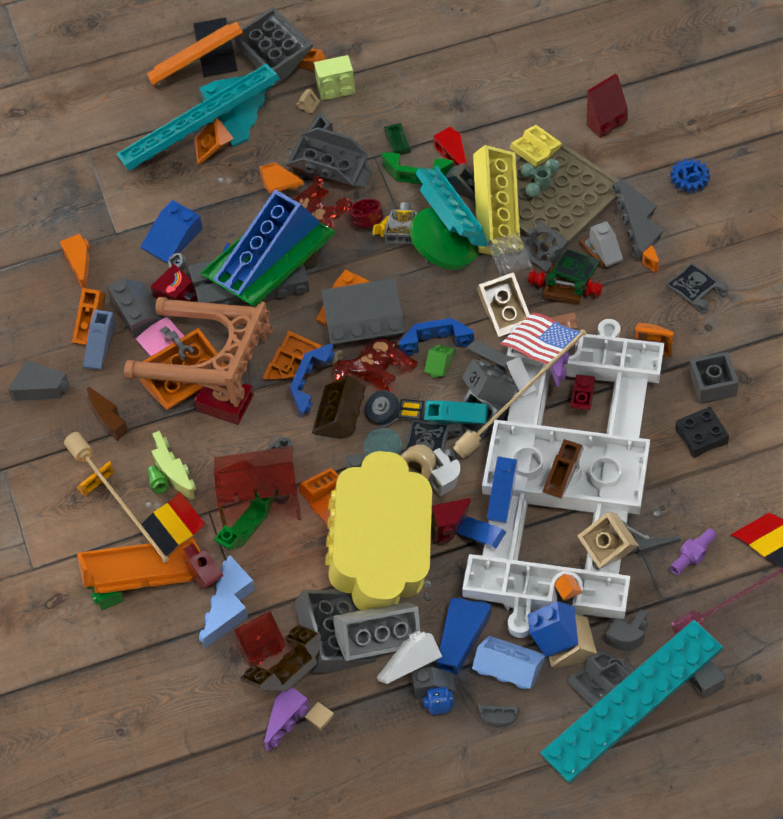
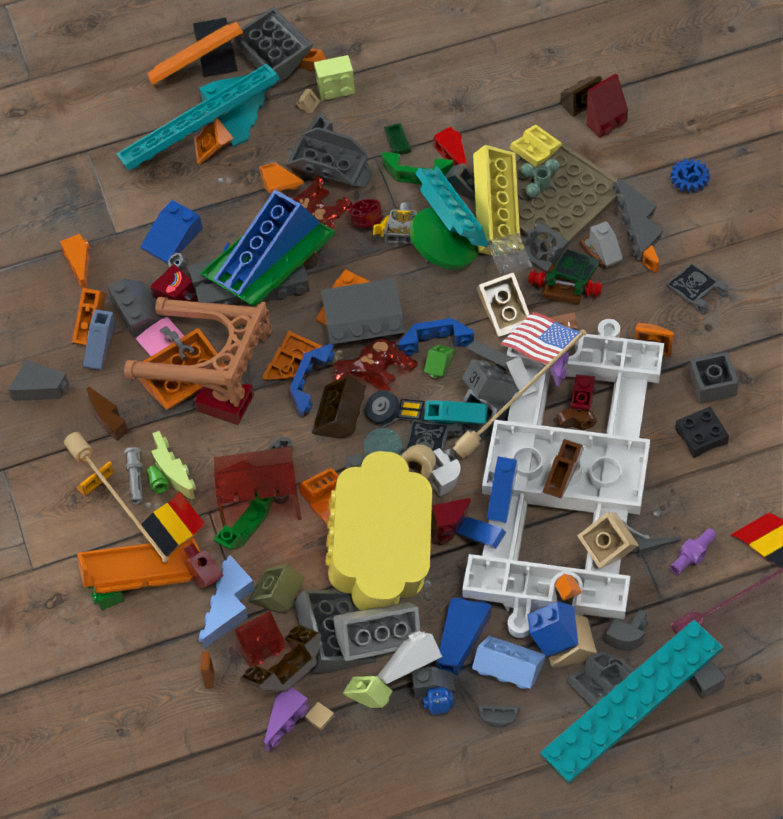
(134, 468): none -> light grey pin
(207, 670): none -> dark orange tile
(277, 588): none -> olive slope
(368, 691): none -> yellowish green slope
(575, 98): none -> dark brown slope
(579, 420): none -> reddish brown piece

